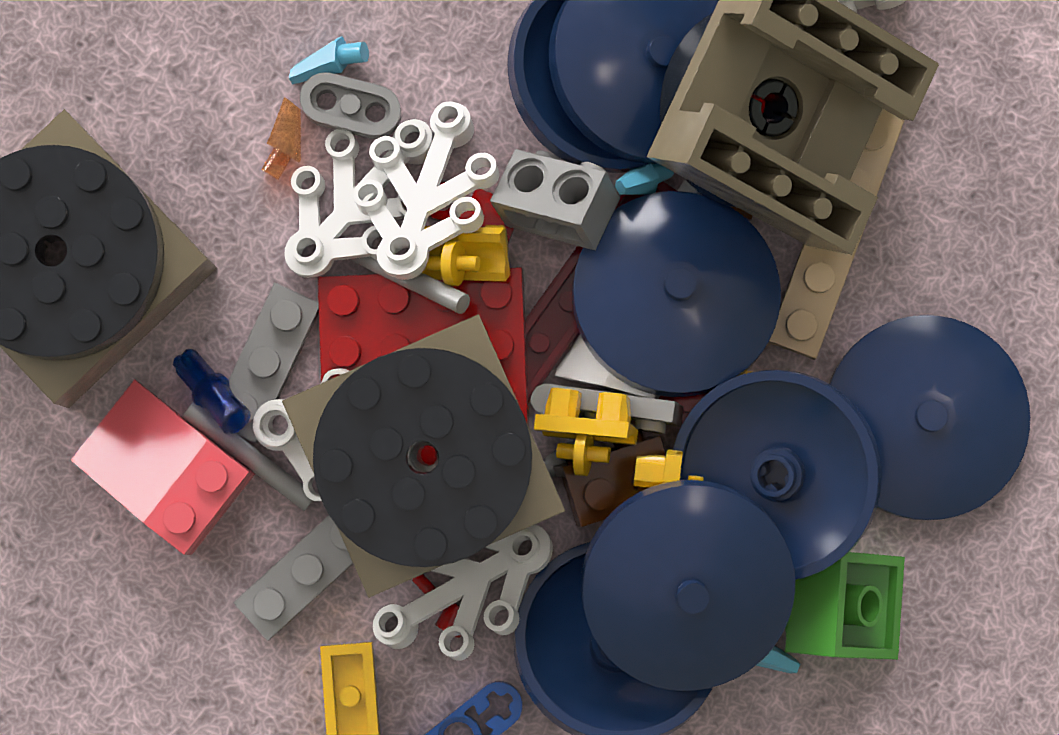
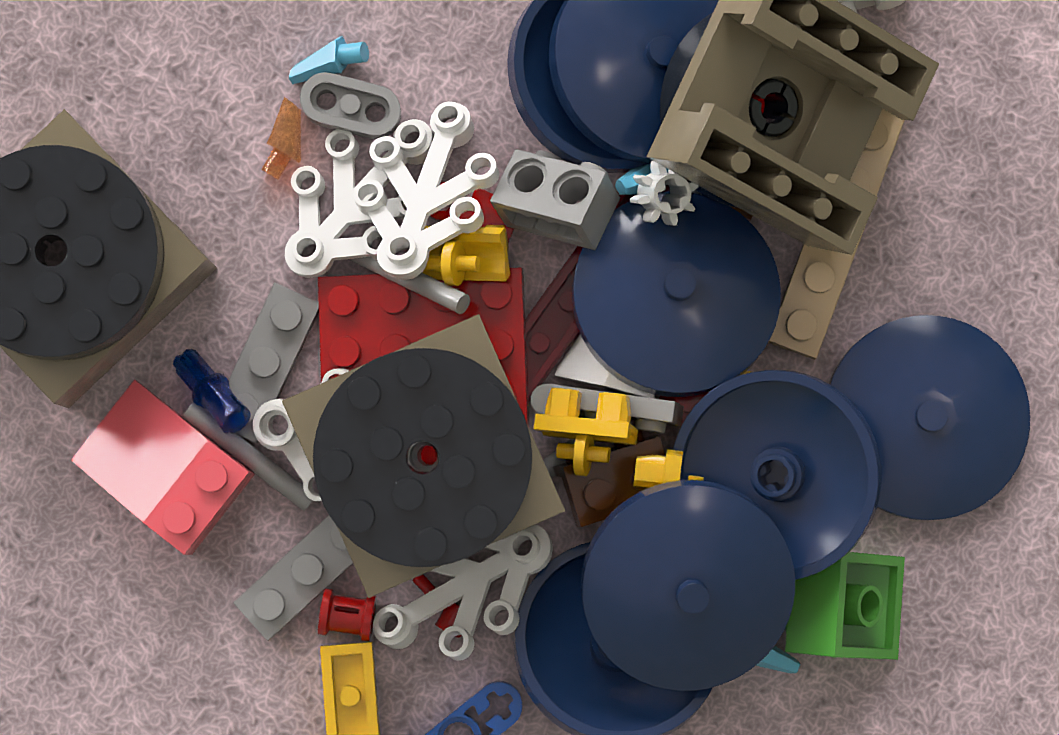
(346, 615): none -> red bush
(672, 203): none -> white gear

